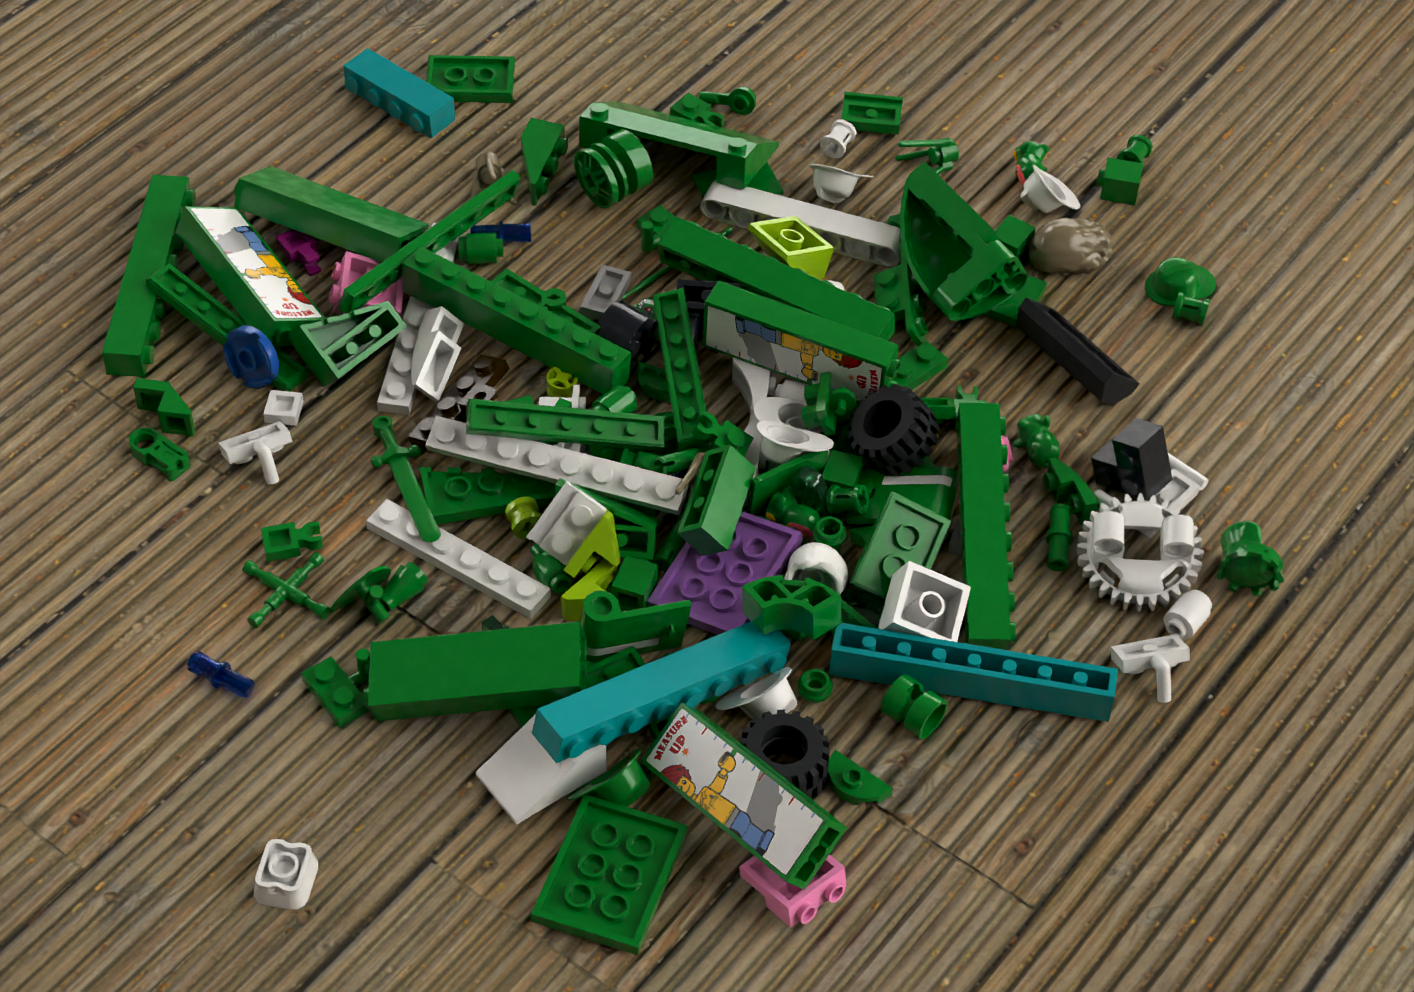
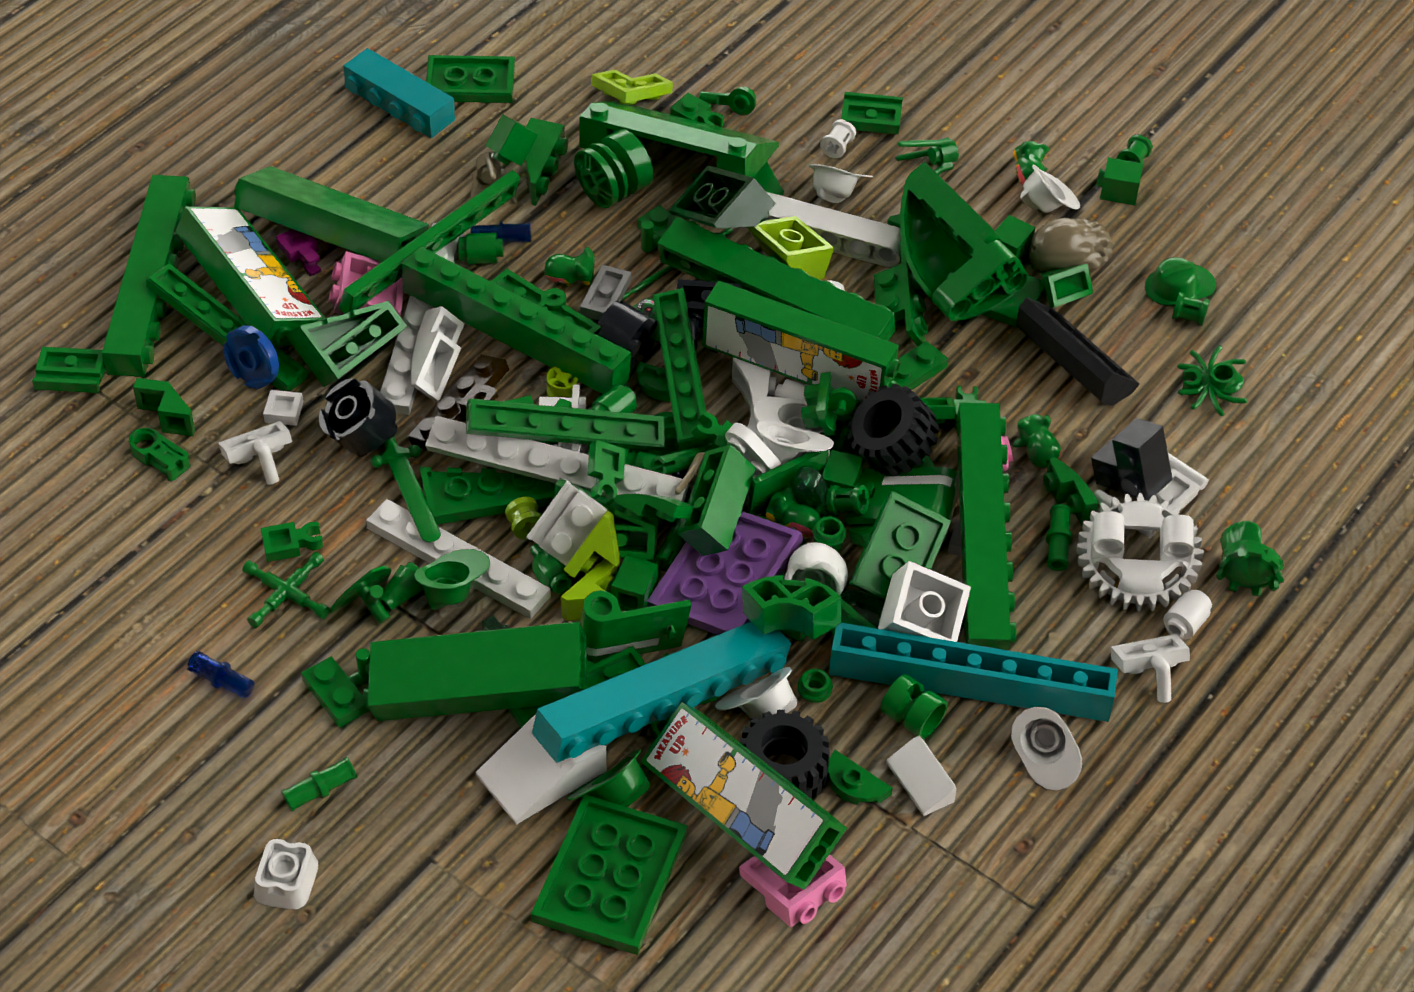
(69, 370): none -> green plate
(319, 784): none -> green pin
(358, 416): none -> black brick
(451, 576): none -> green piece
(511, 141): none -> green brick
(568, 269): none -> green animal
(607, 465): none -> green plate
(630, 89): none -> lime plate
(654, 506): none -> green slope
(724, 200): none -> dark green slope
(752, 448): none -> white plate
(922, 776): none -> white slope
(1046, 748): none -> white piece
(1067, 284): none -> green slope
(1216, 379): none -> green animal

